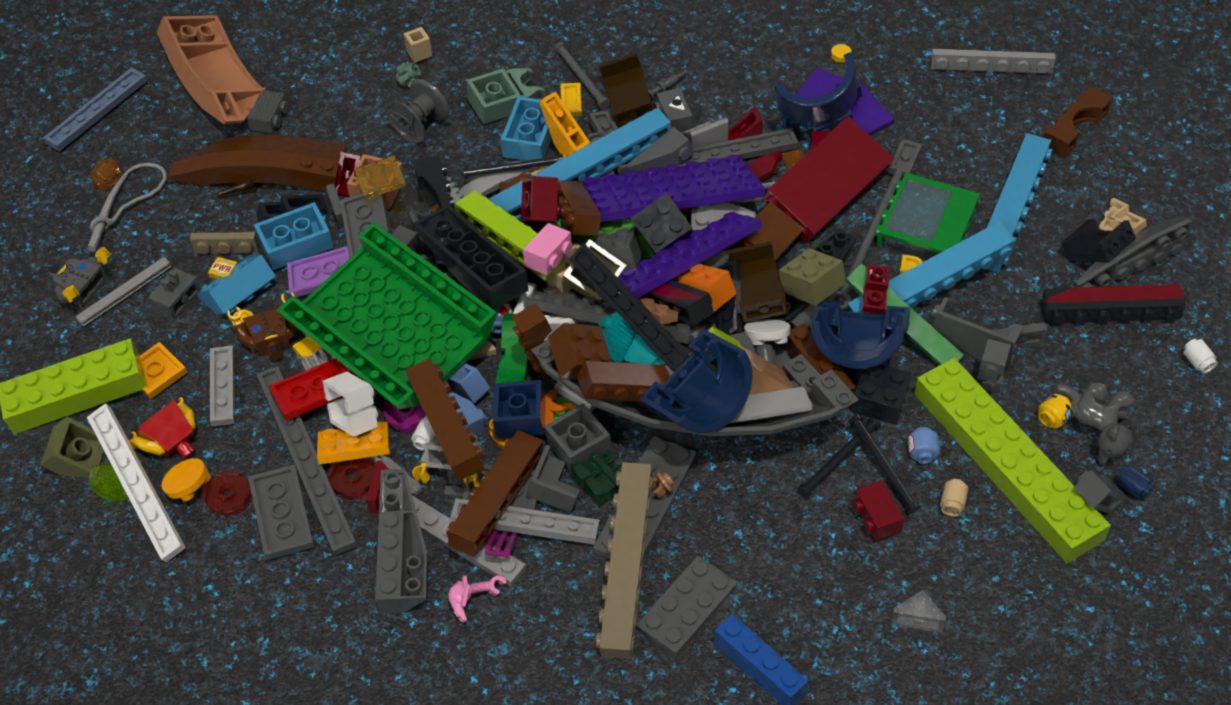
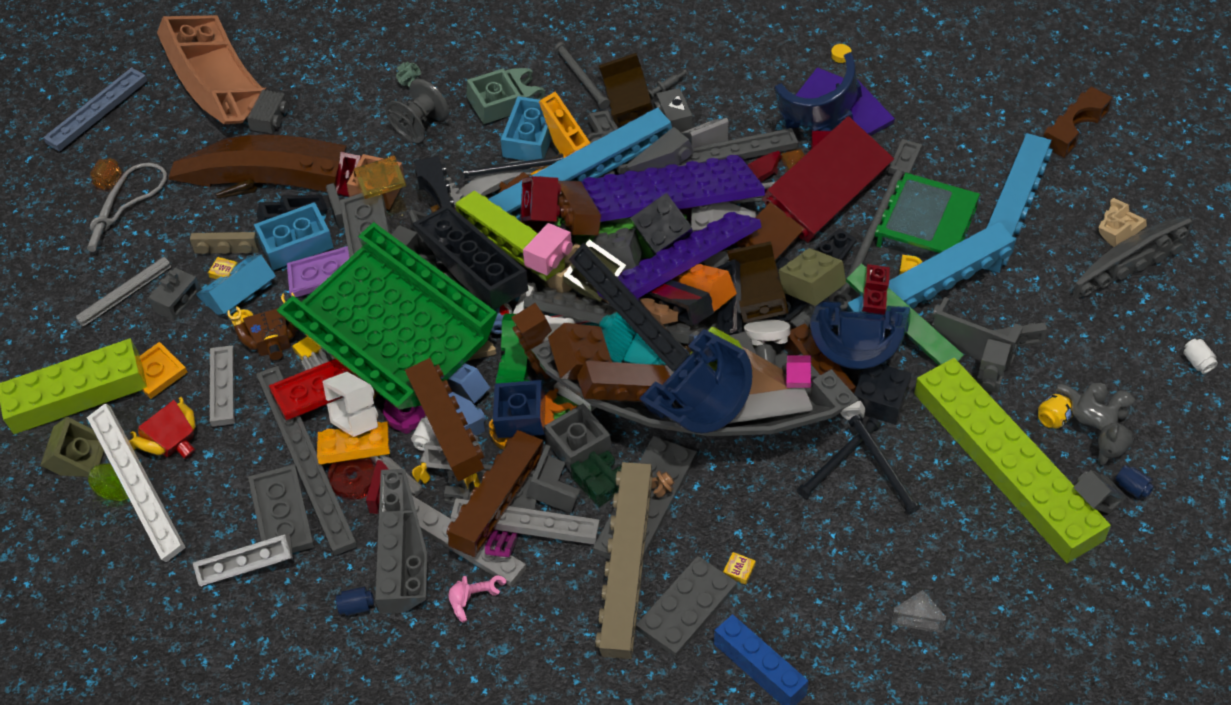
(79, 278): dark grey torso -> none
(185, 479): light orange tile -> none
(230, 504): clear red plate -> none
(243, 560): none -> light grey slope
(354, 601): none -> dark blue brick
(418, 44): tan brick -> none
(572, 98): yellow tile -> none
(739, 568): none -> tile
(748, 125): dark red slope -> none
(799, 371): none -> dark pink slope
(854, 409): none -> white tile
(878, 510): dark red brick -> none
(924, 444): medium blue head -> none
(954, 497): tan brick -> none
(992, 61): light grey plate -> none
(1096, 245): black panel -> none
(1112, 304): black brick -> none

